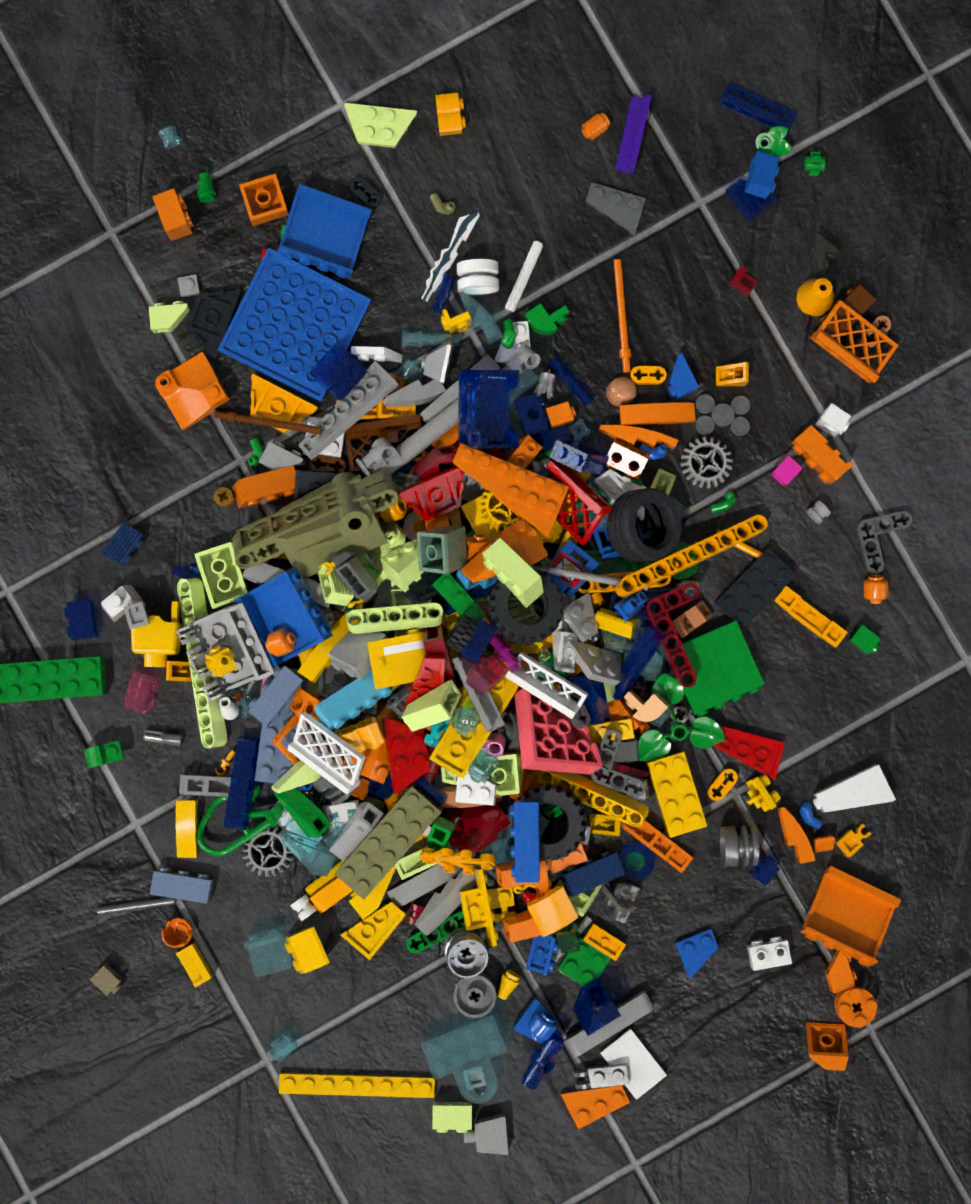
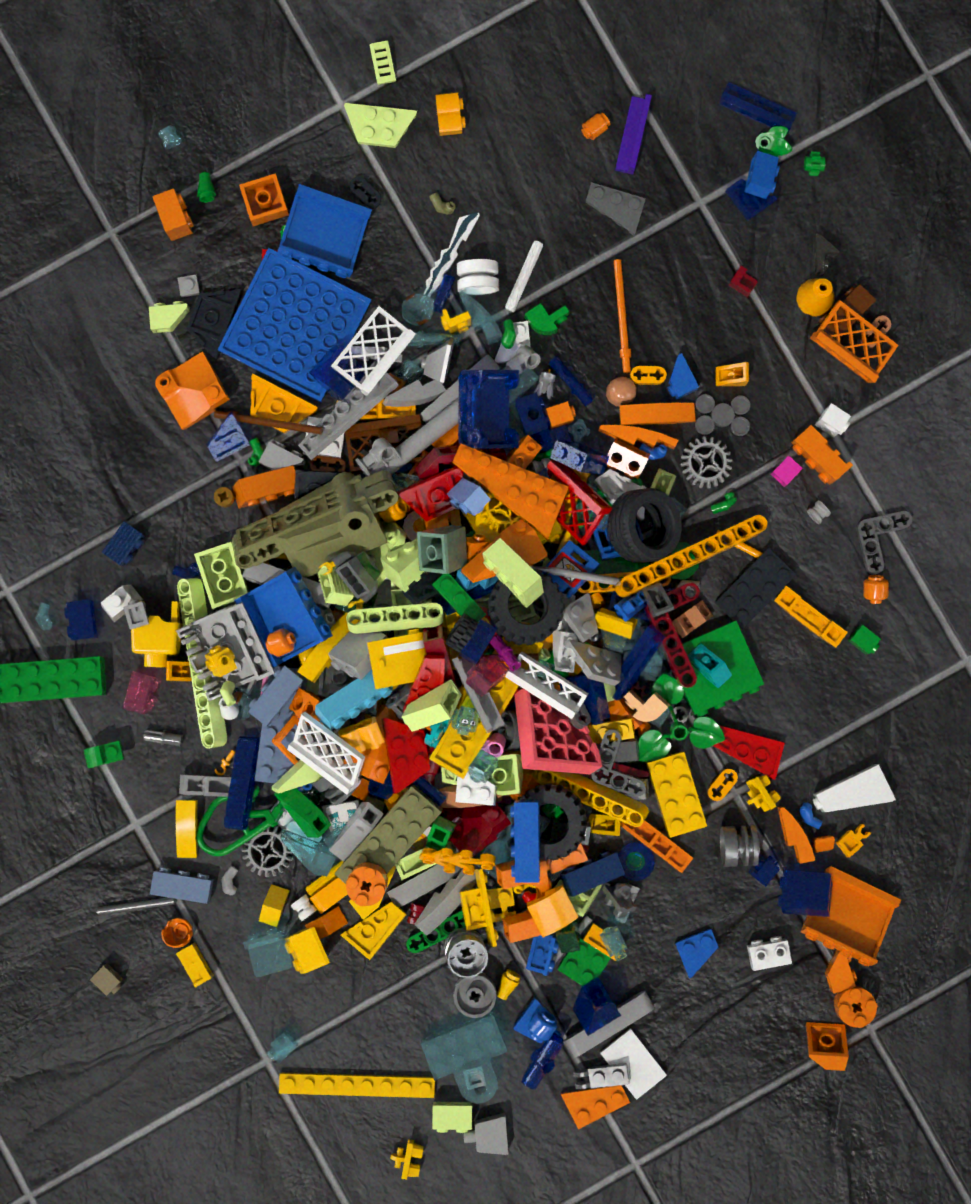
(42, 617): none -> clear light blue arm
(226, 692): none -> yellowish green arm
(227, 439): none -> clear blue wing
(227, 883): none -> light grey arm
(273, 905): none -> yellow slope
(328, 922): none -> orange slope
(367, 873): none -> orange brick
(380, 46): none -> yellowish green slope
(388, 358): none -> white fence
(412, 1150): none -> yellow hips
(417, 309): none -> clear light blue hair
(468, 497): none -> medium blue brick
(614, 942): none -> clear light blue hips
(657, 600): none -> dark grey slope
(710, 665): none -> teal slope
(806, 893): none -> clear blue brick

